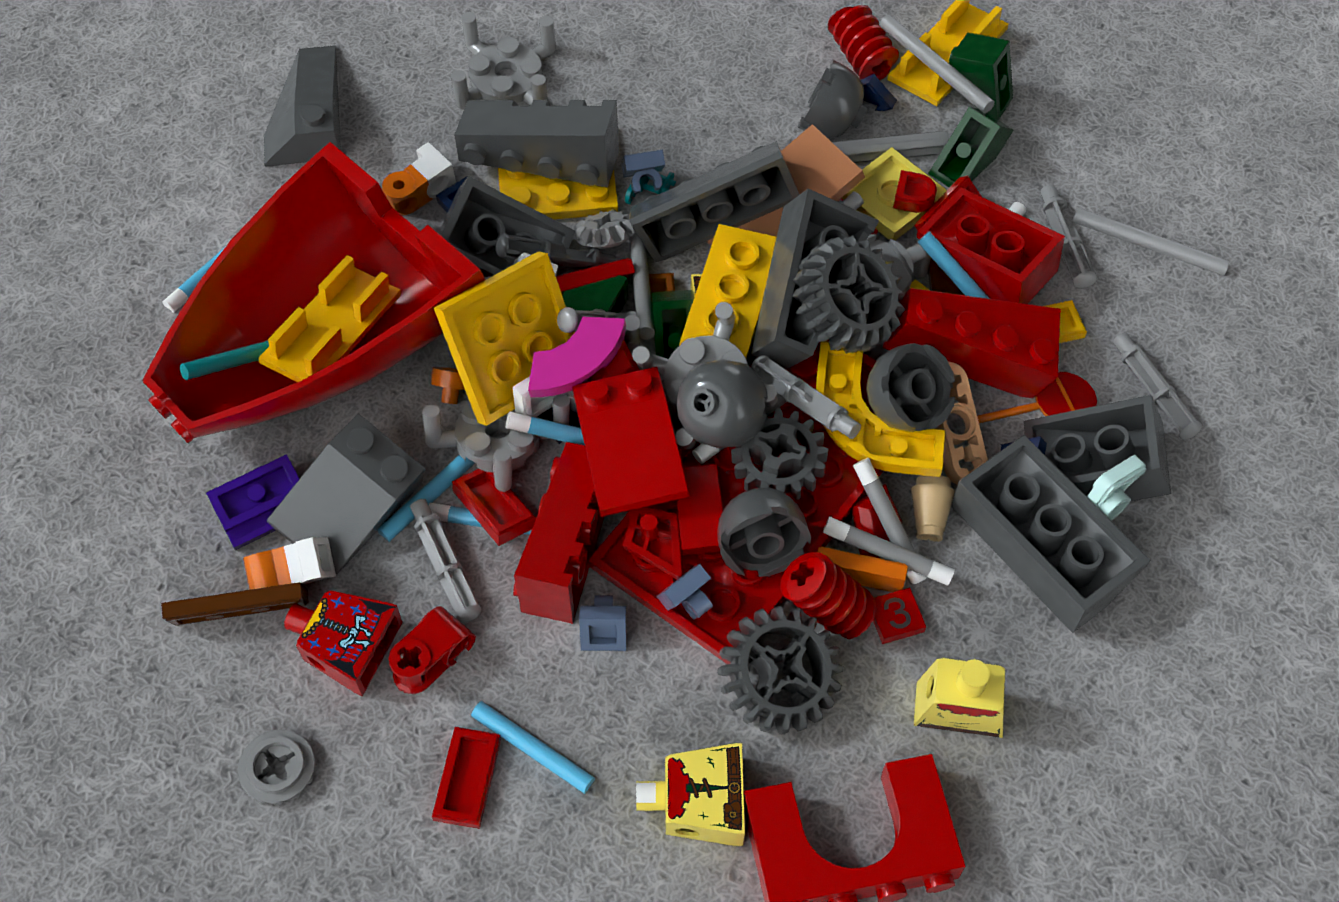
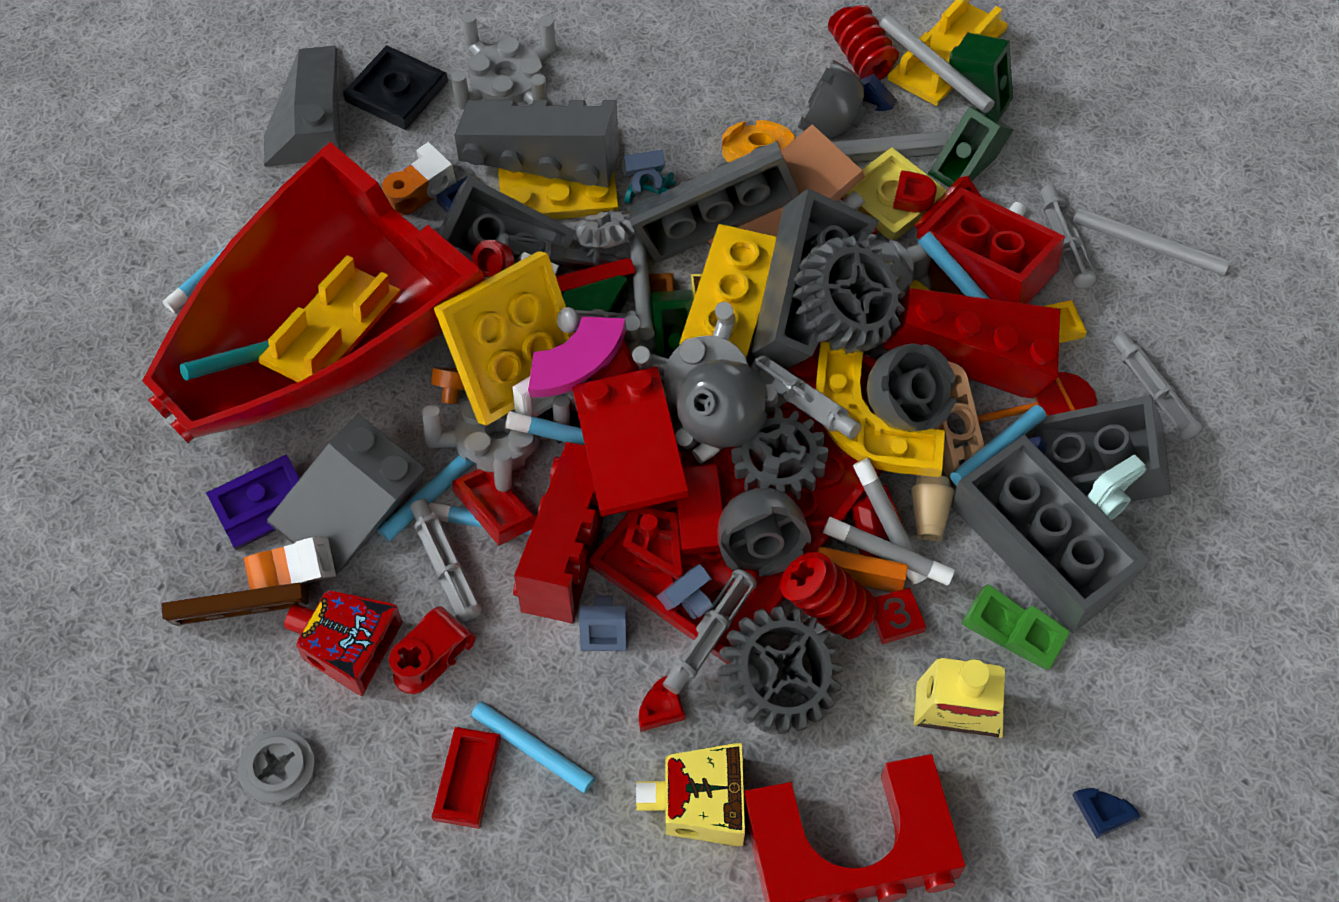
(395, 87): none -> black plate
(492, 257): none -> red tile
(660, 707): none -> red tile
(710, 630): none -> light grey piece
(743, 139): none -> light orange tile
(1005, 438): none -> medium azure bar
(1017, 629): none -> bright green slope
(1104, 811): none -> dark blue tile

